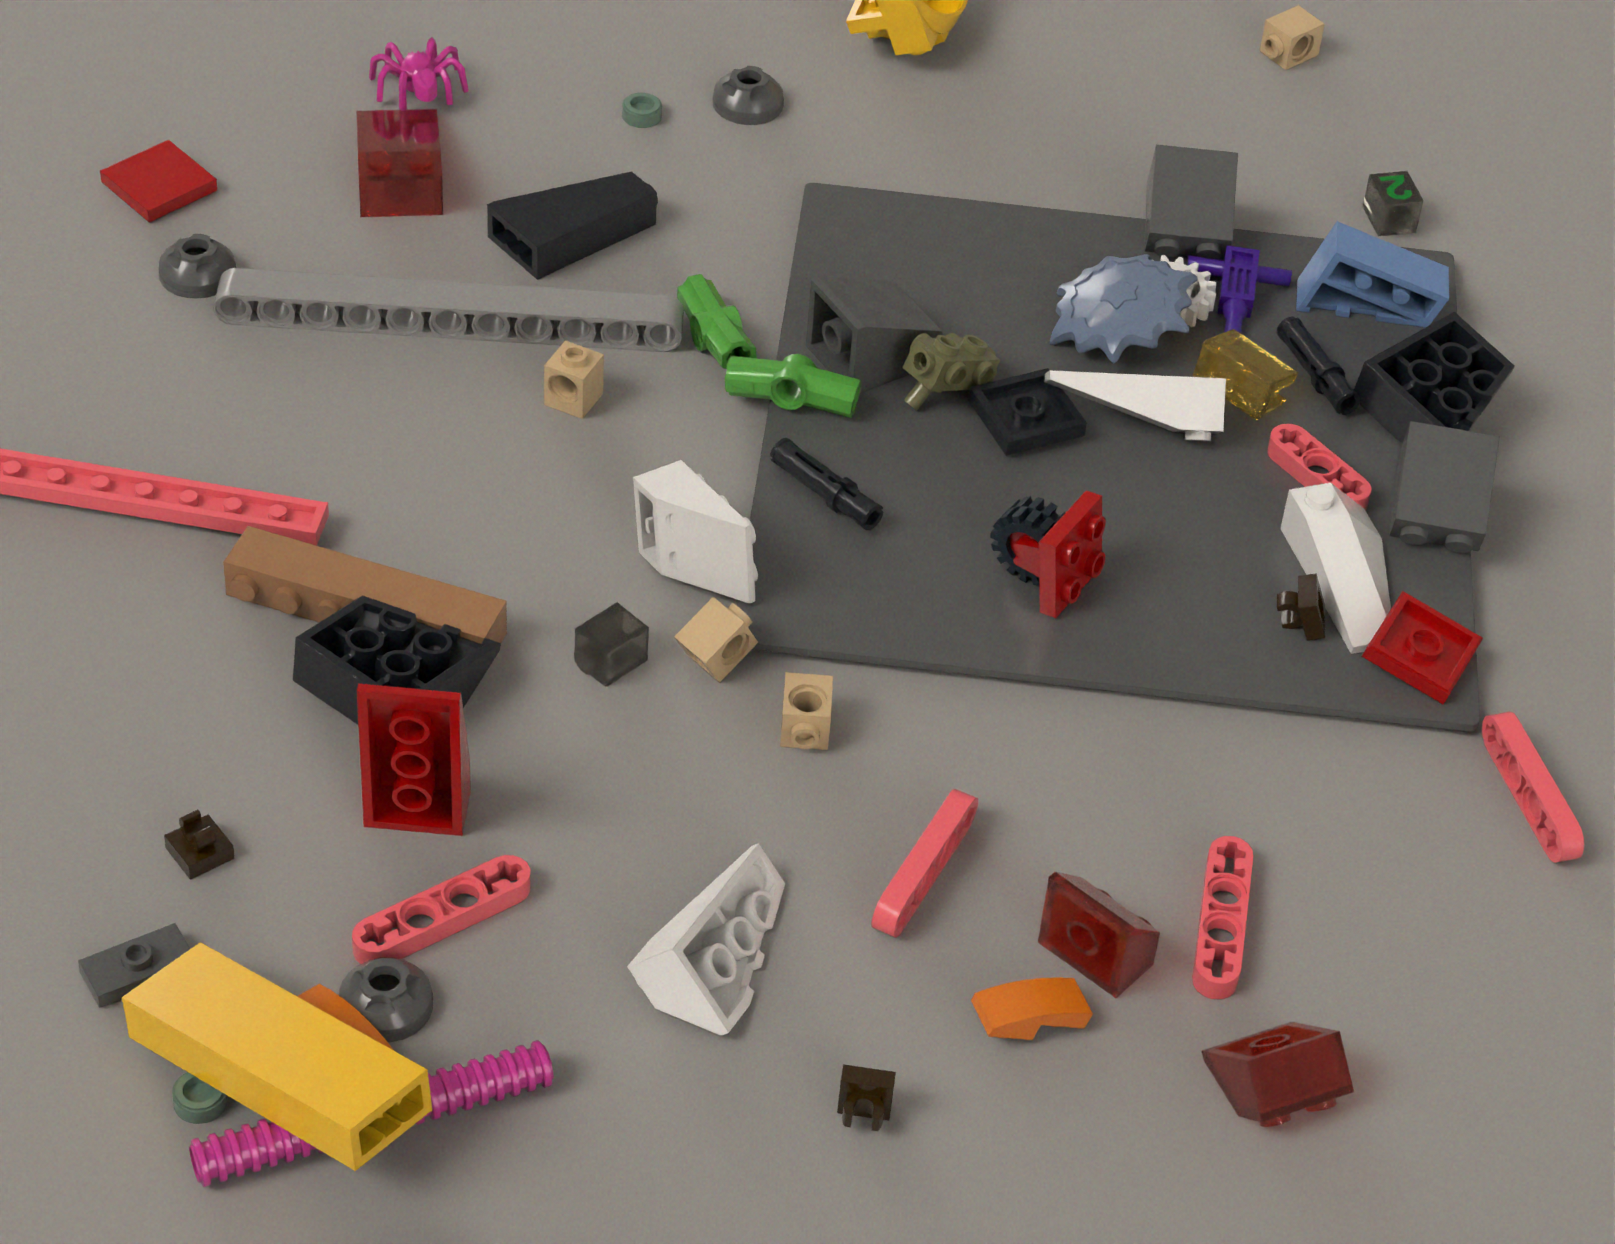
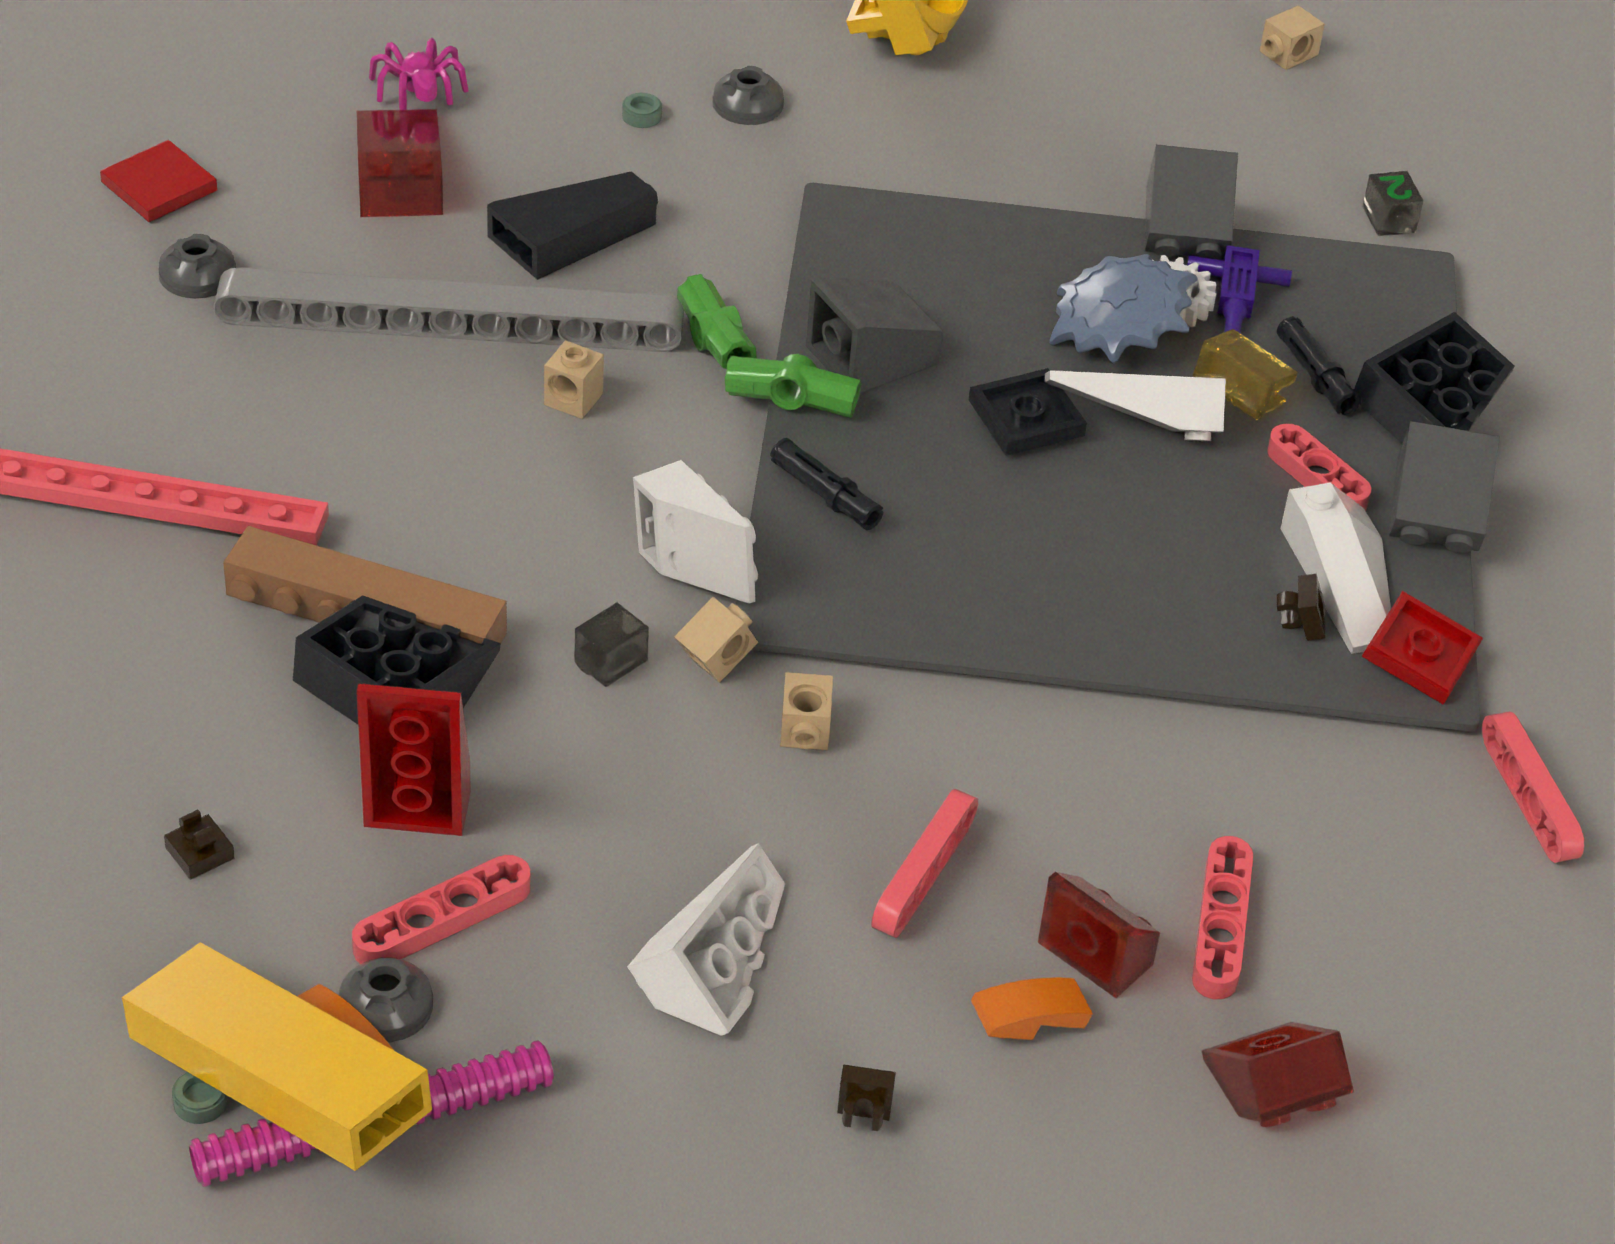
(127, 965): dark grey plate -> none
(948, 365): olive brick -> none
(1052, 548): red plate -> none
(1372, 278): medium blue wedge -> none

